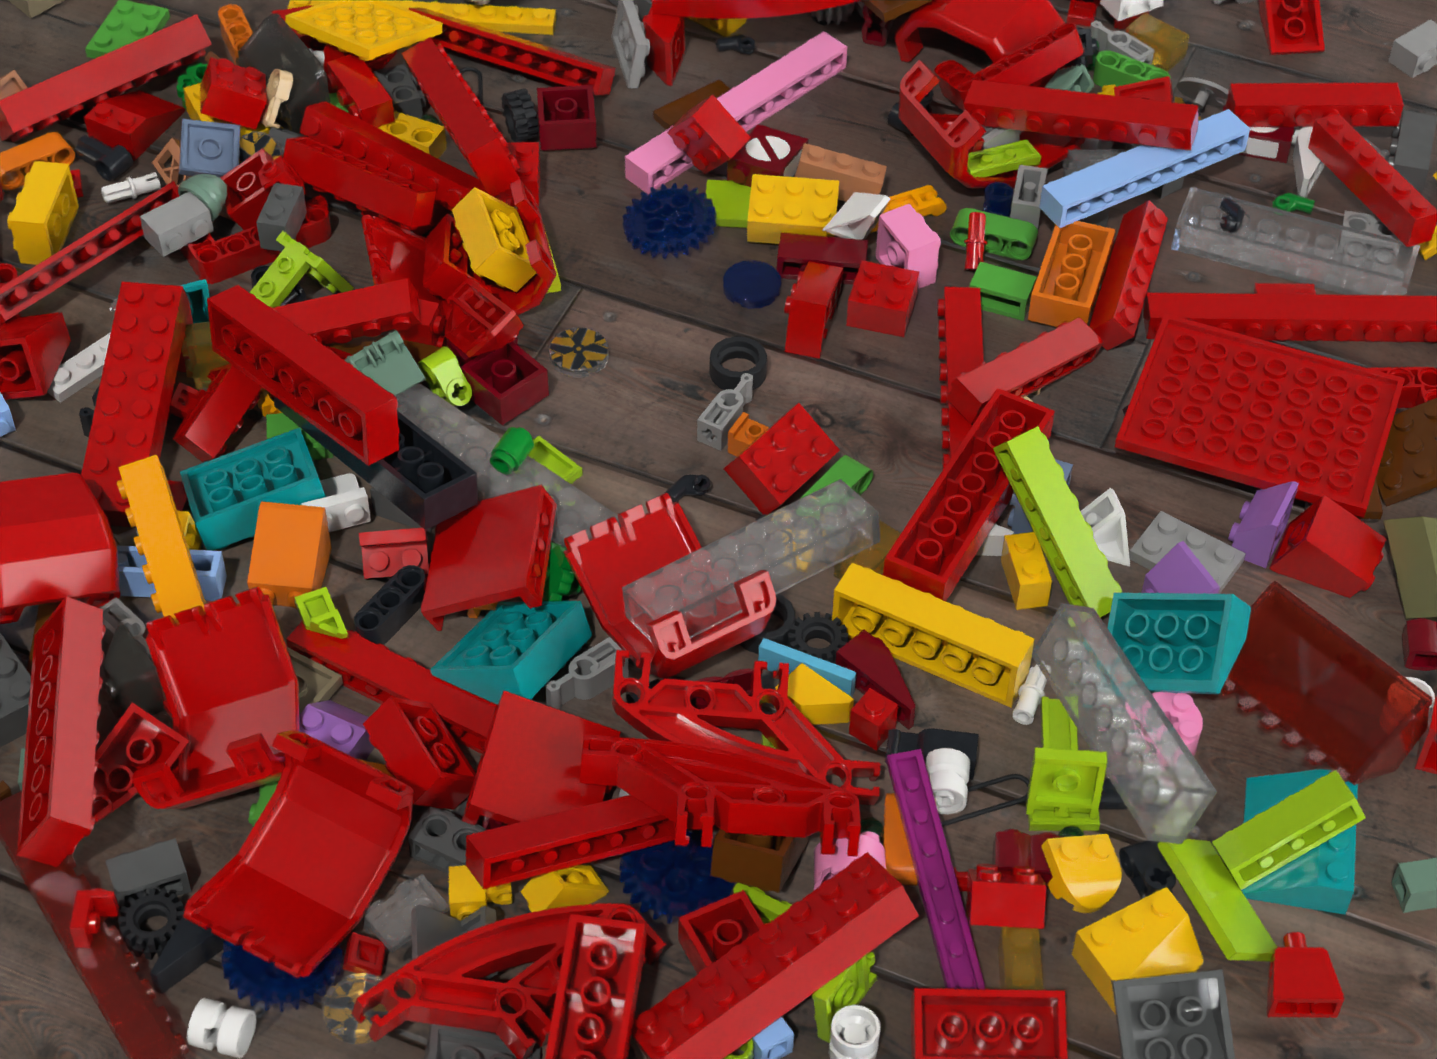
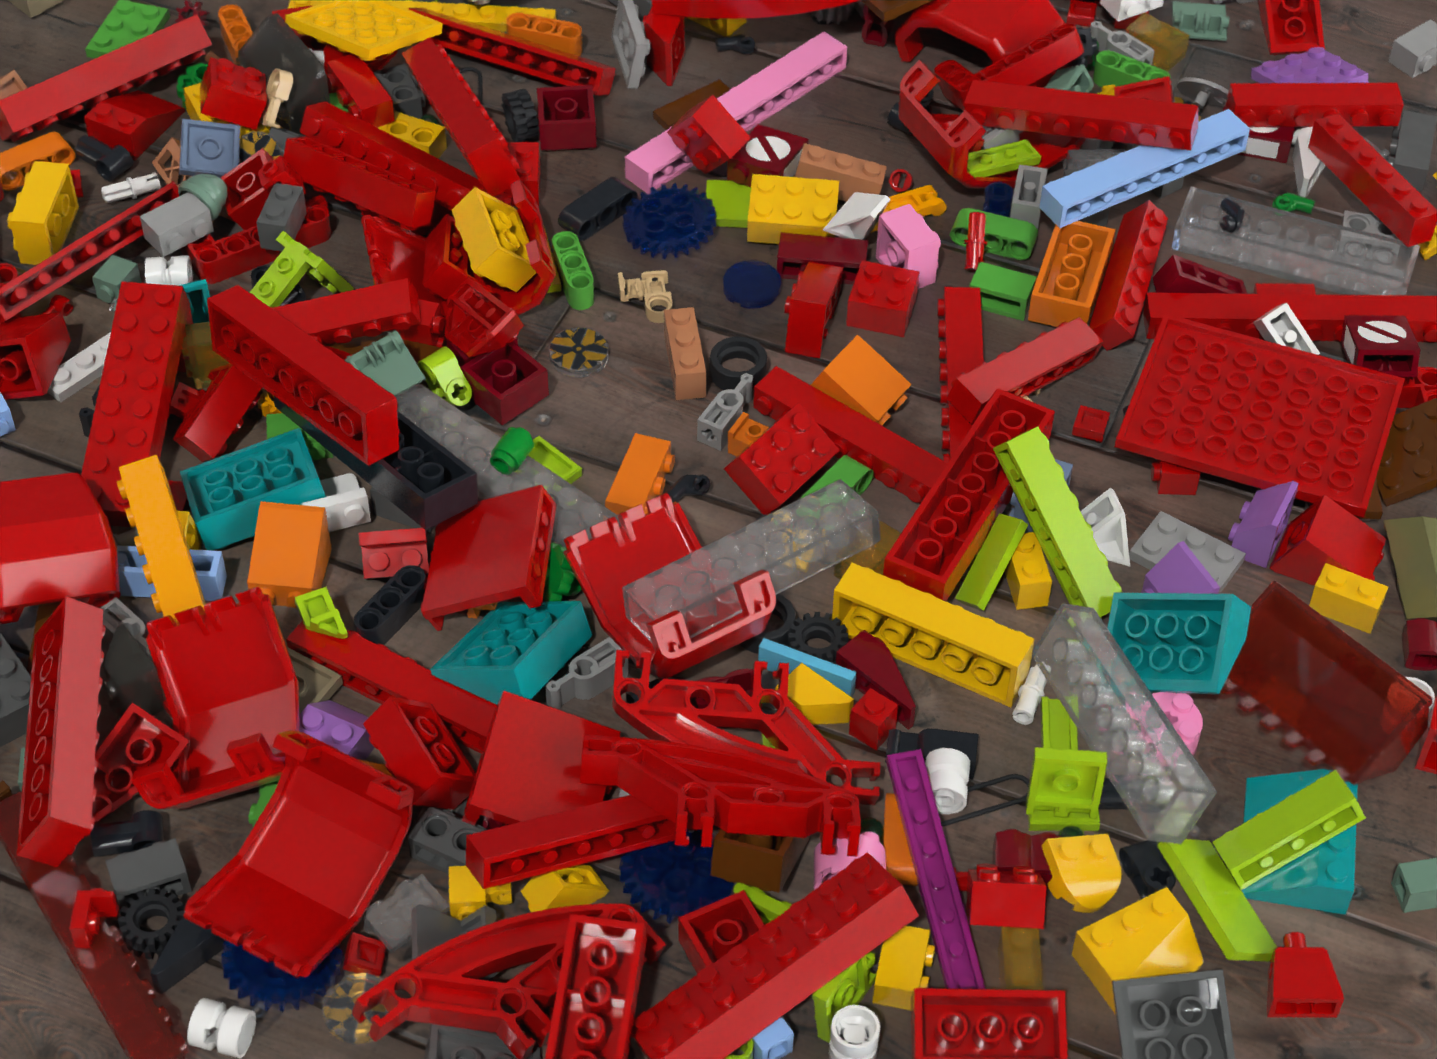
(59, 304): none -> red hand
(109, 277): none -> sand green brick
(127, 836): none -> black piece
(172, 272): none -> white wheel
(196, 9): none -> dark red gear
(546, 31): none -> orange beam
(573, 270): none -> bright green beam
(597, 208): none -> black beam
(641, 474): none -> orange brick
(653, 292): none -> tan piece
(684, 353): none -> nougat brick
(863, 381): none -> orange slope
(890, 456): none -> red brick
(895, 179): none -> red hinge
(902, 967): none -> yellow brick
(991, 561): none -> lime tile
(1091, 423): none -> red plate
(1174, 478): none -> red brick
(1186, 276): none -> dark red slope
(1201, 20): none -> sand green hinge
(1284, 328): none -> white brick
(1309, 67): none -> medium lavender plate
(1348, 598): none -> yellow brick
(1381, 344): none -> dark red brick

